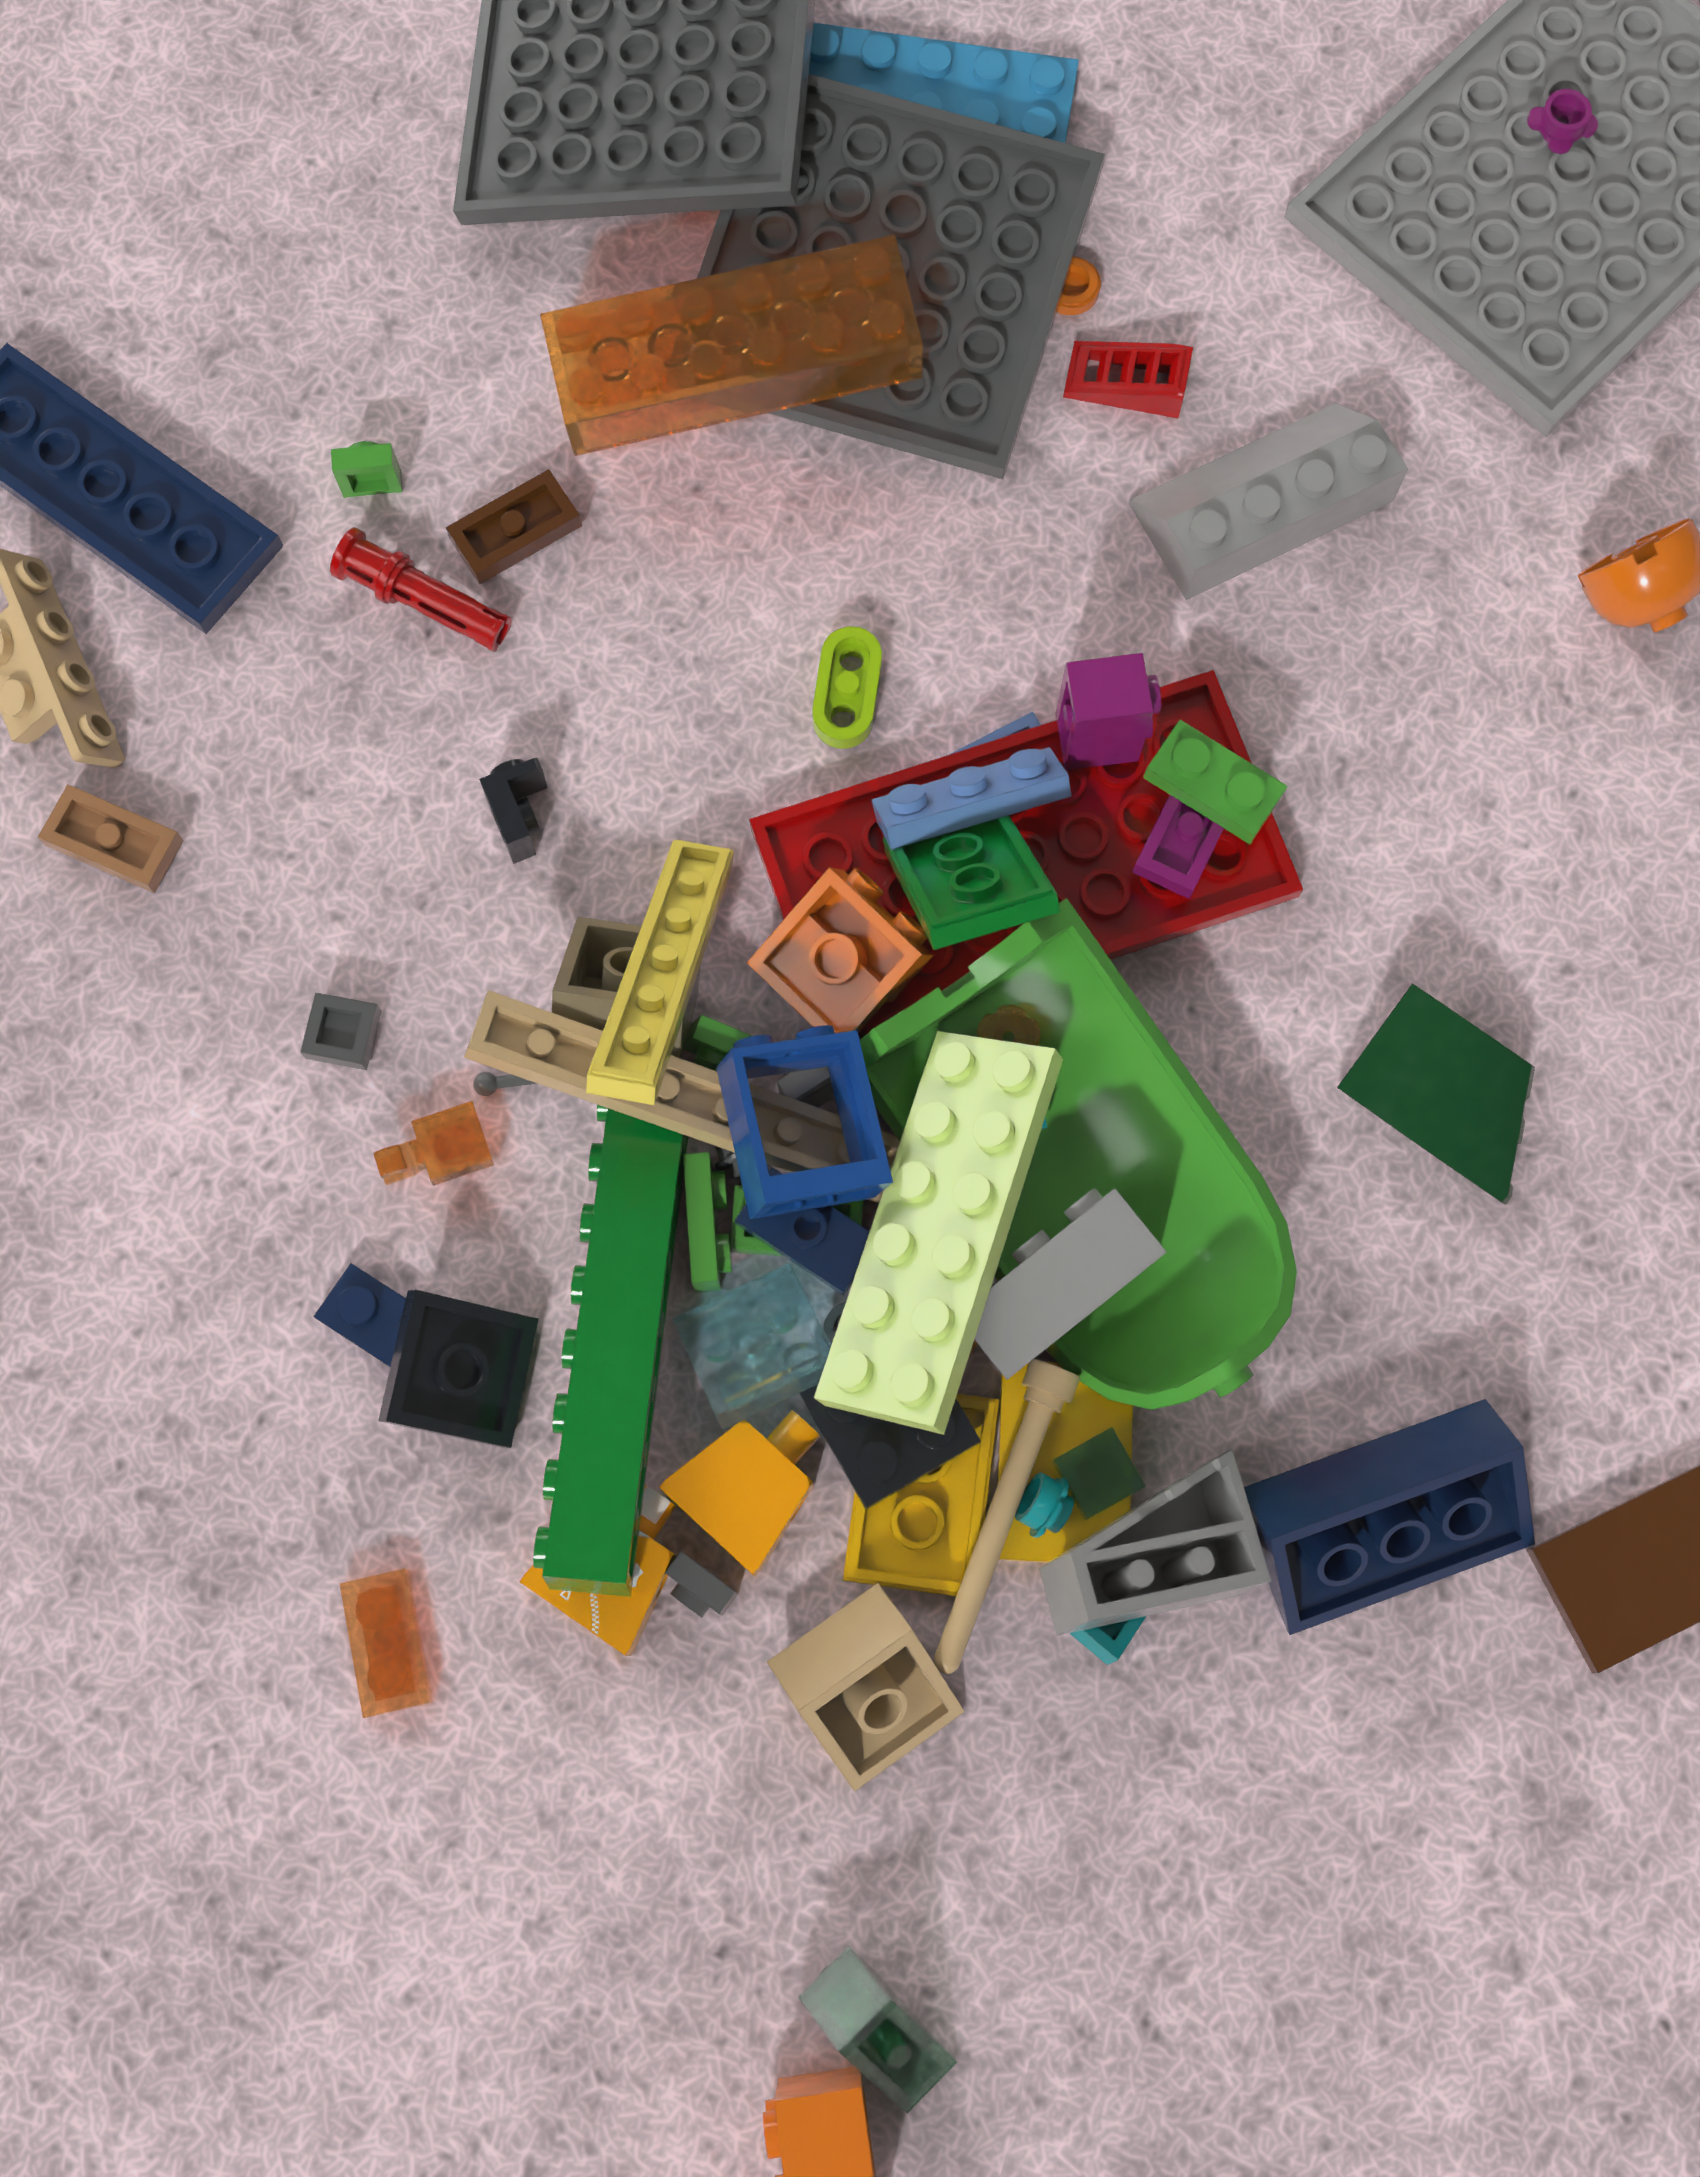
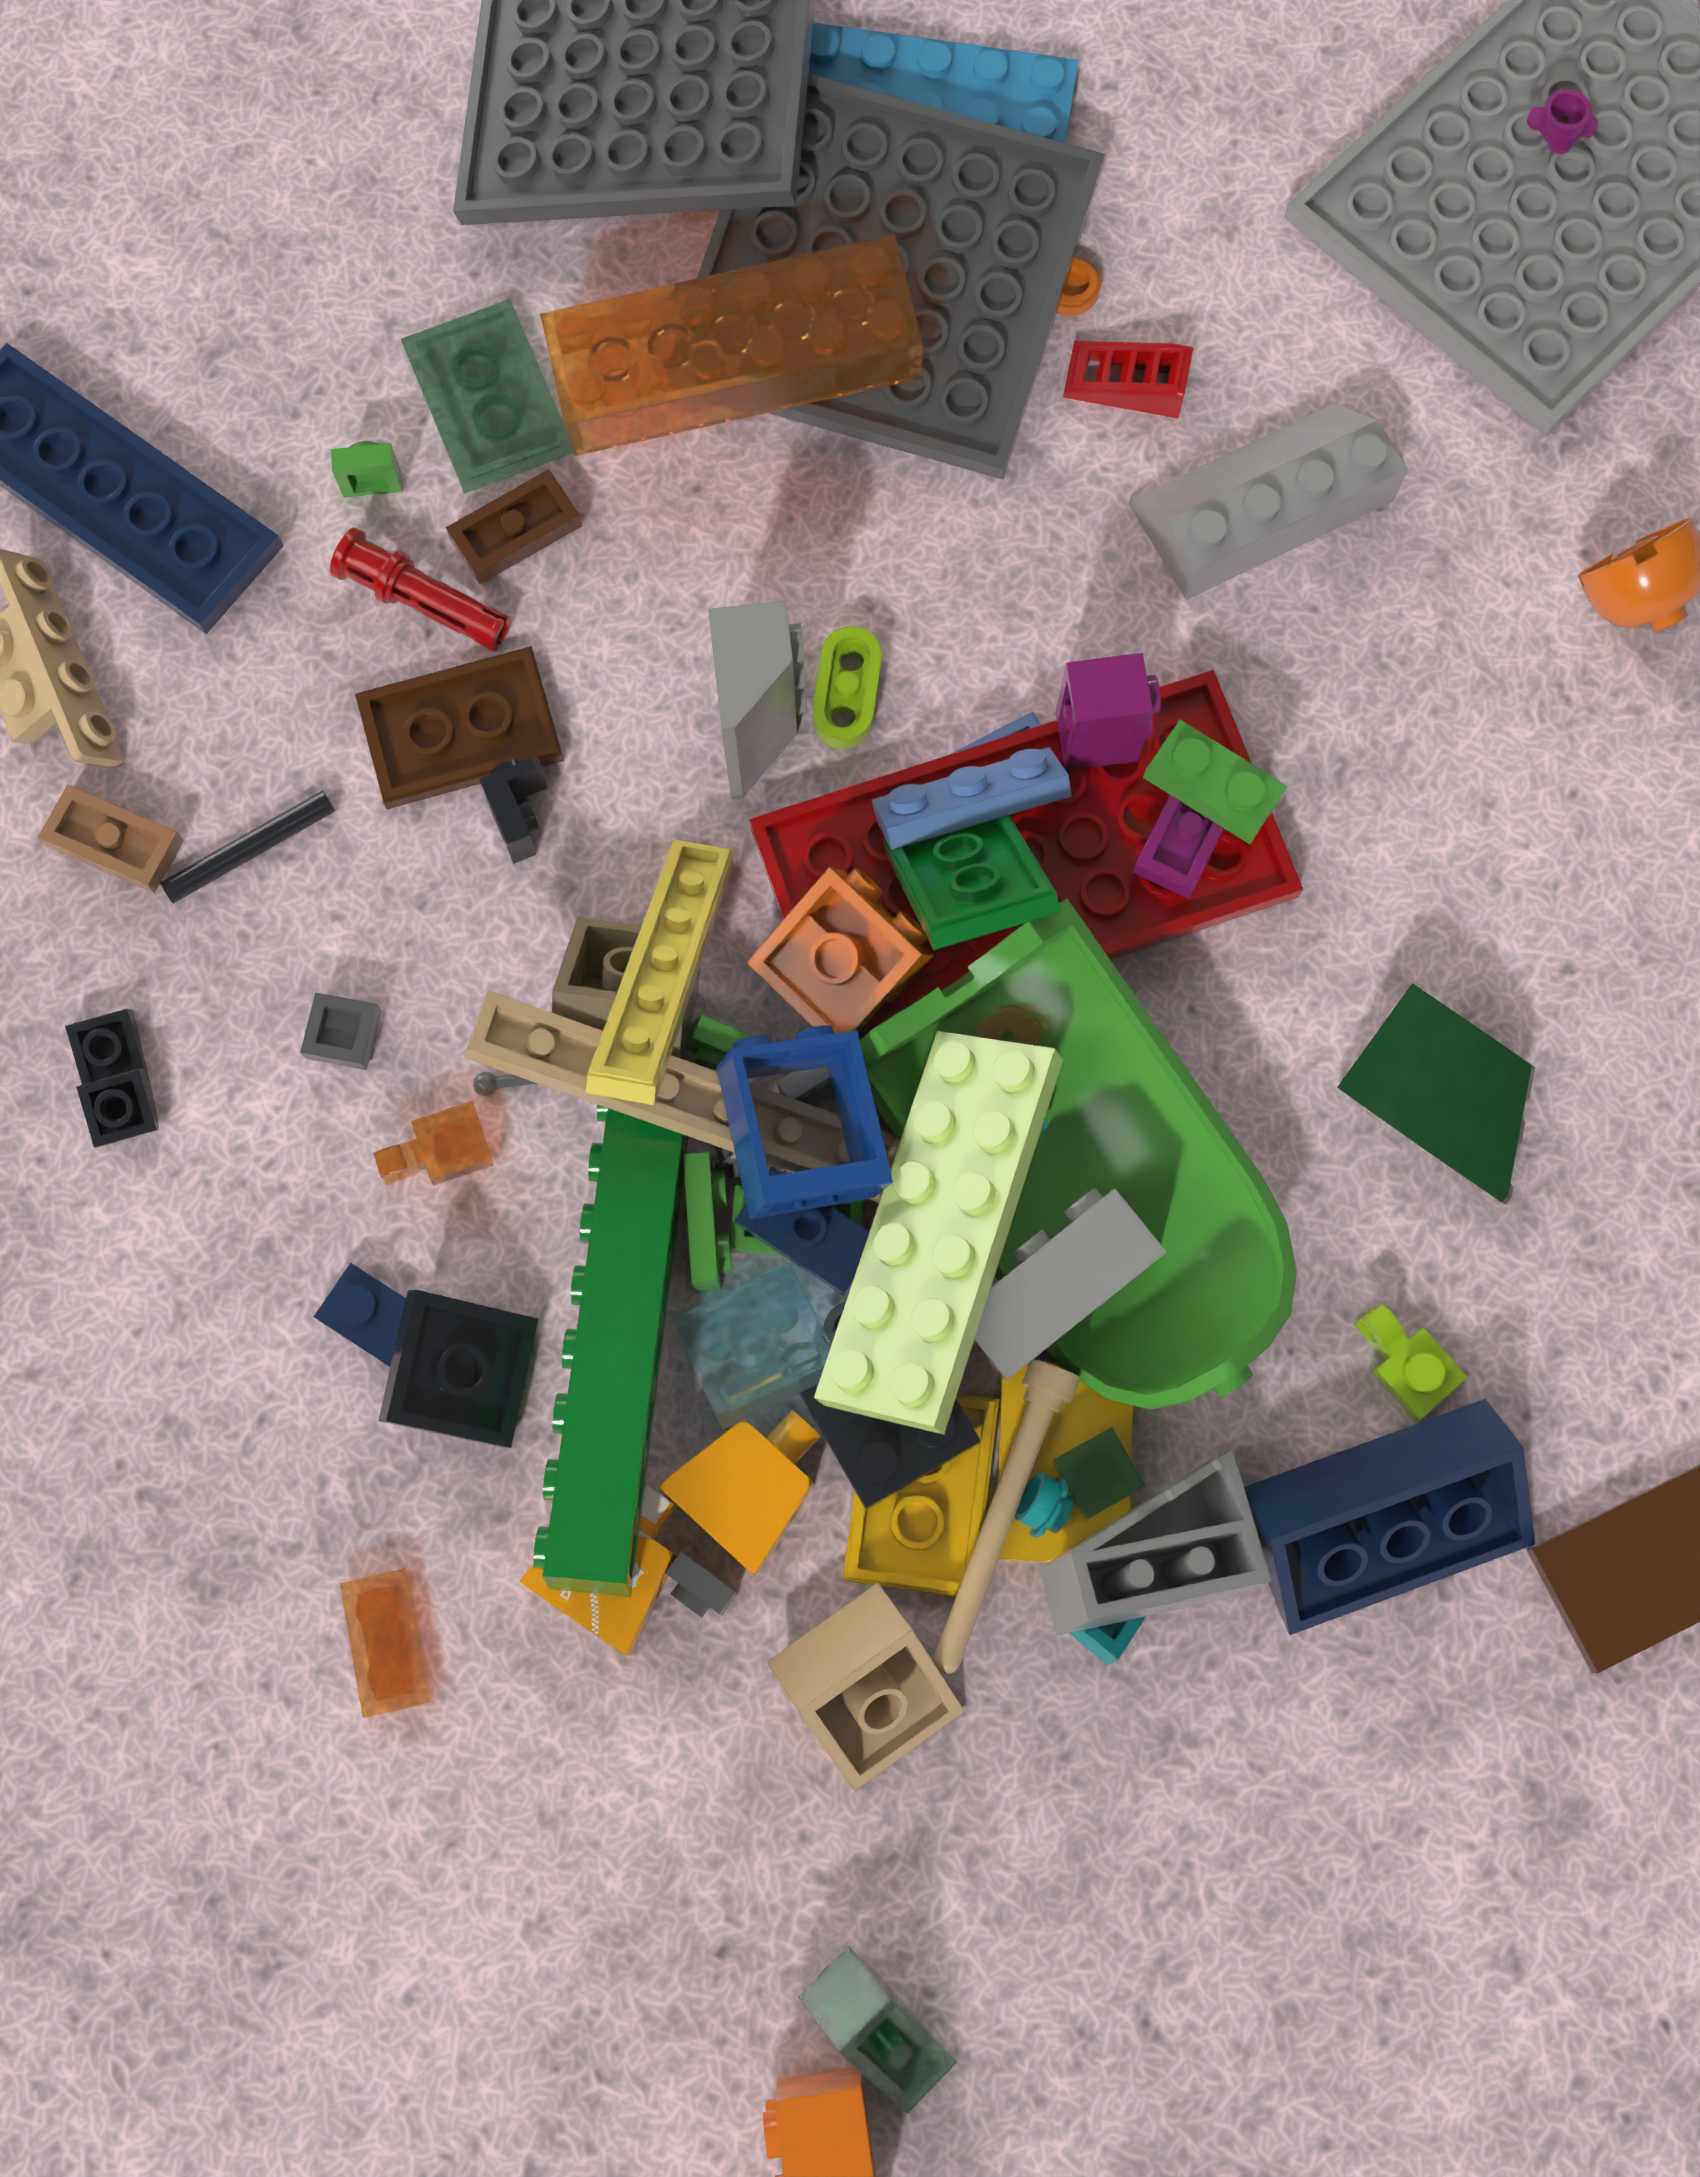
(113, 1078): none -> black slope
(247, 847): none -> black bar
(457, 726): none -> reddish brown tile
(487, 396): none -> clear green tile
(758, 686): none -> light grey slope
(1413, 1367): none -> lime plate

